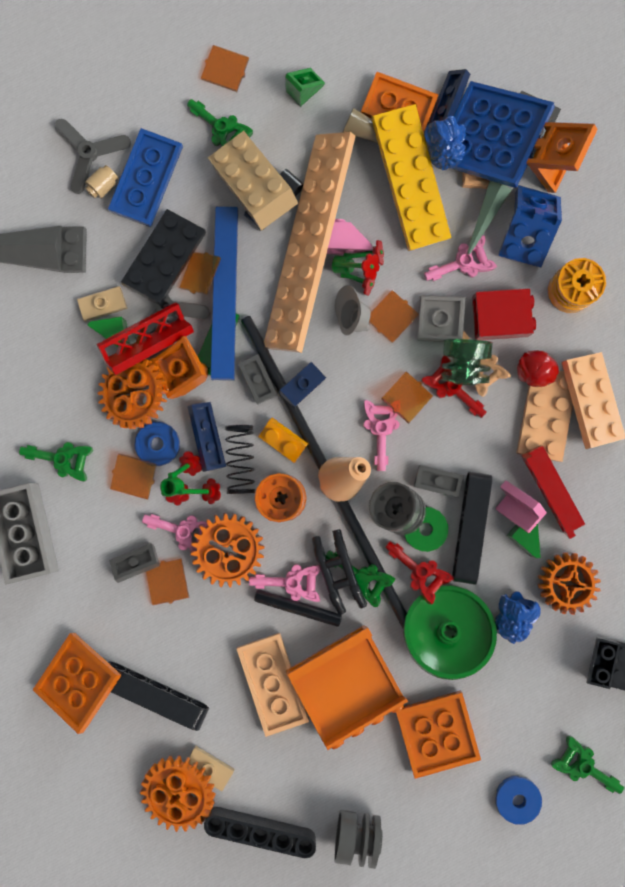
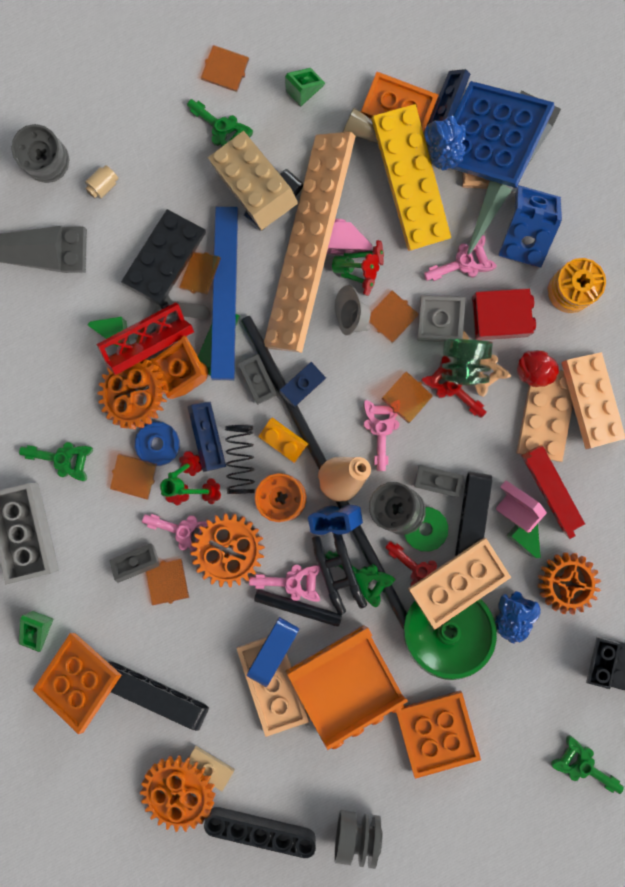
(31, 145): none -> dark grey wheel
(34, 630): none -> green slope
(82, 145): dark grey piece -> none
(102, 304): tan plate -> none
(145, 177): blue plate -> none
(272, 652): none -> blue beam
(335, 519): none -> blue brick
(459, 583): none -> light nougat plate
(521, 813): blue tile -> none
(555, 156): orange bracket -> none

